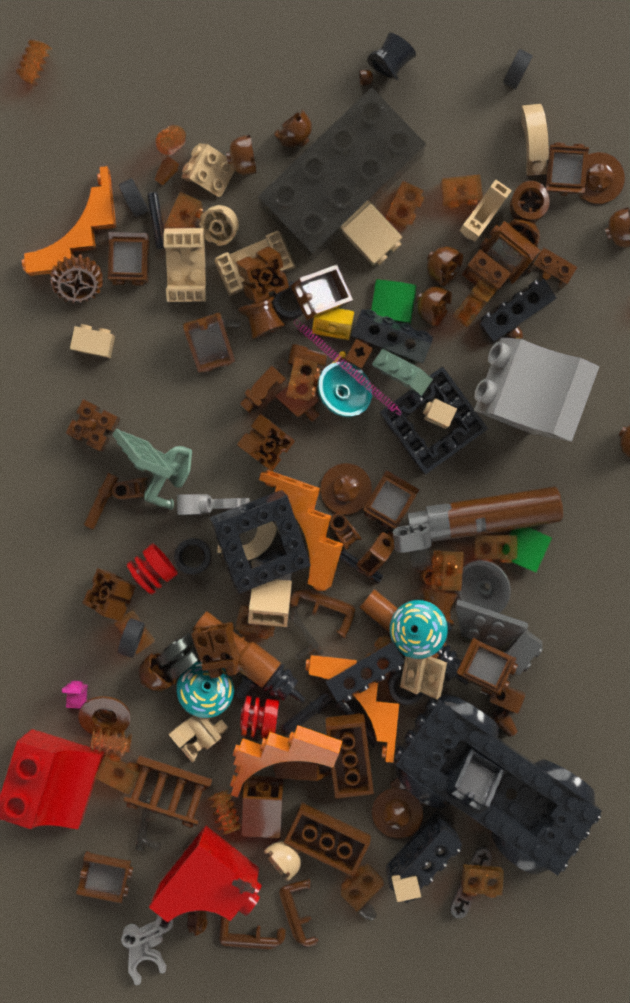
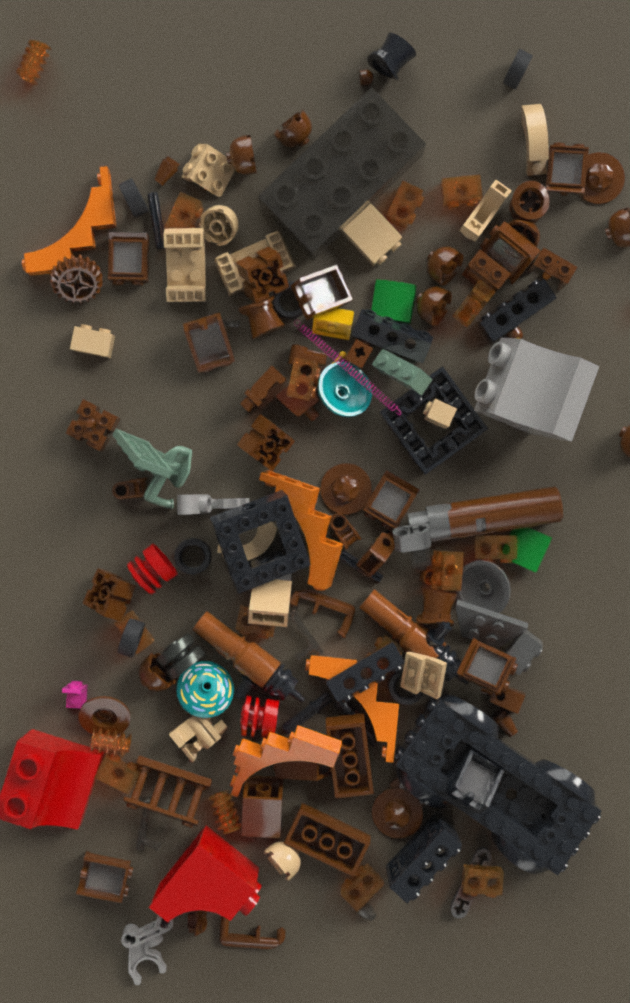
(101, 500): reddish brown pin -> none
(170, 139): clear orange piece -> none
(217, 649): reddish brown hips -> none
(243, 886): clear smoke piece -> none
(292, 913): reddish brown piece -> none
(406, 888): tan panel -> none
(431, 629): teal dish -> none

